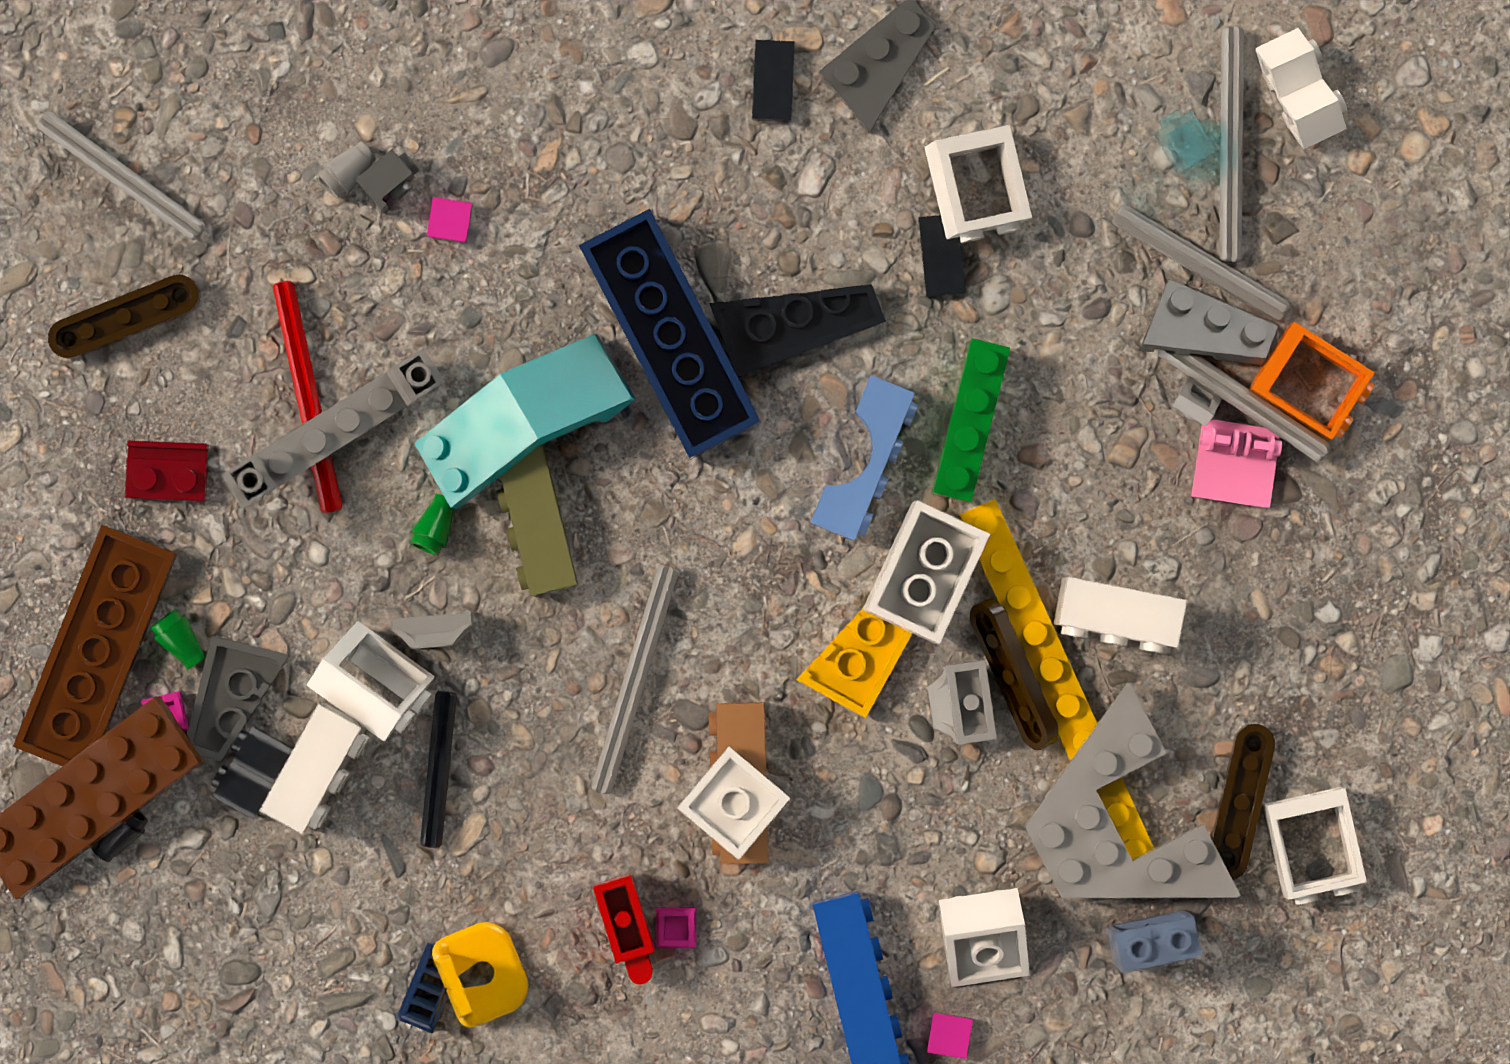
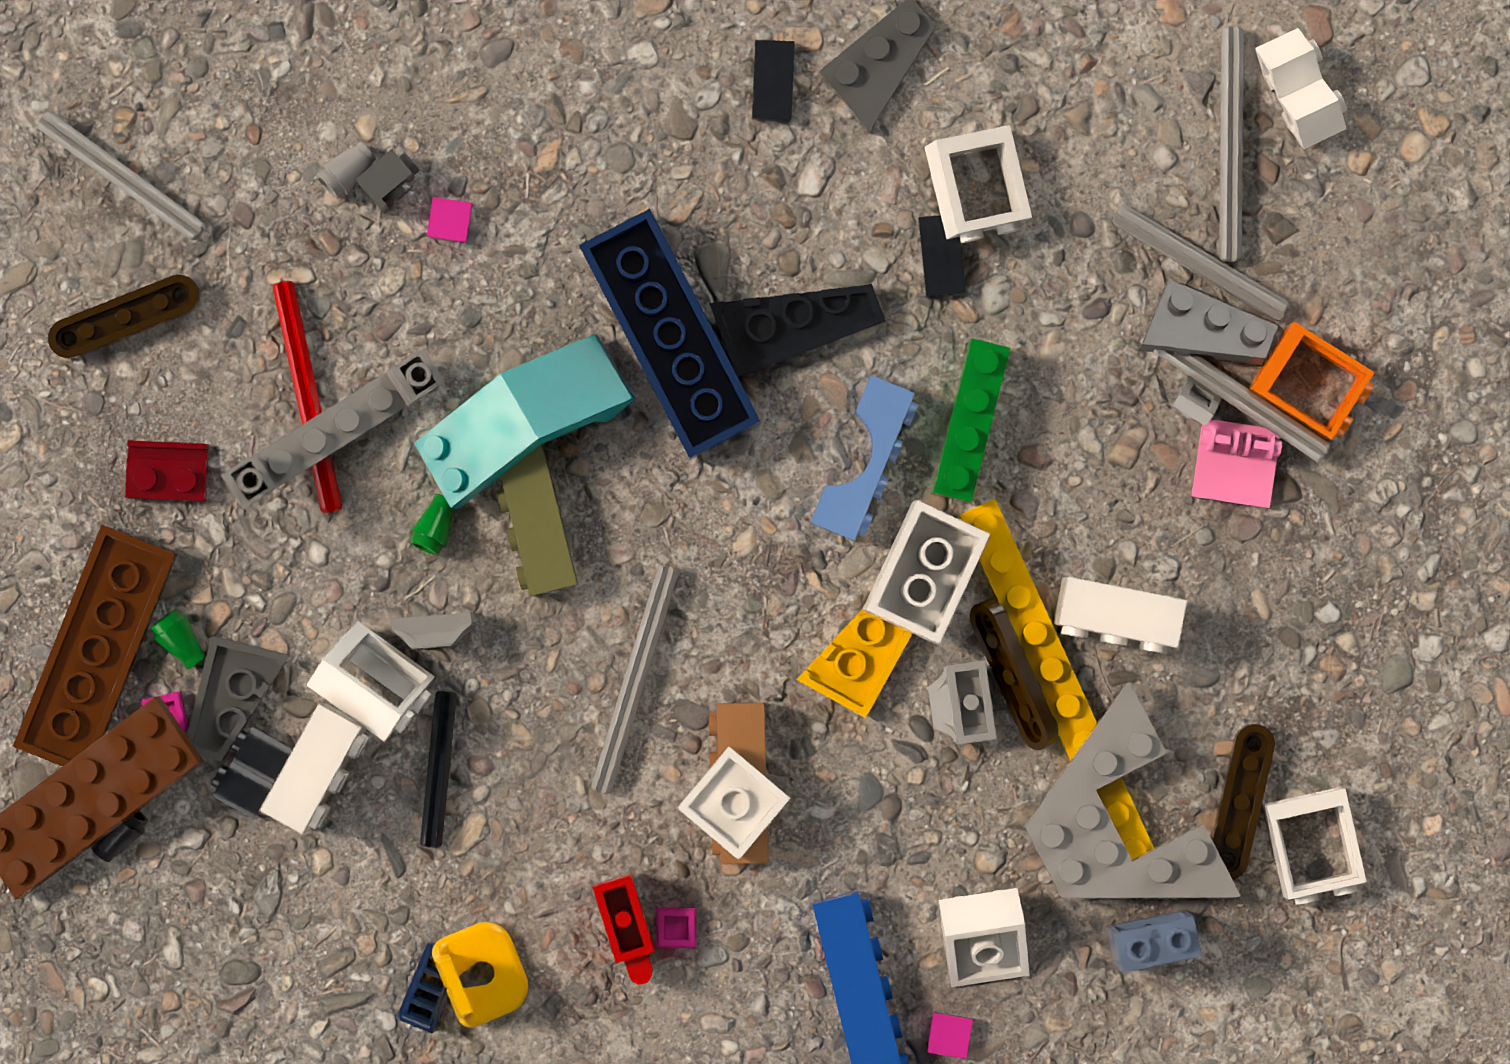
(1183, 141): clear light blue brick -> none

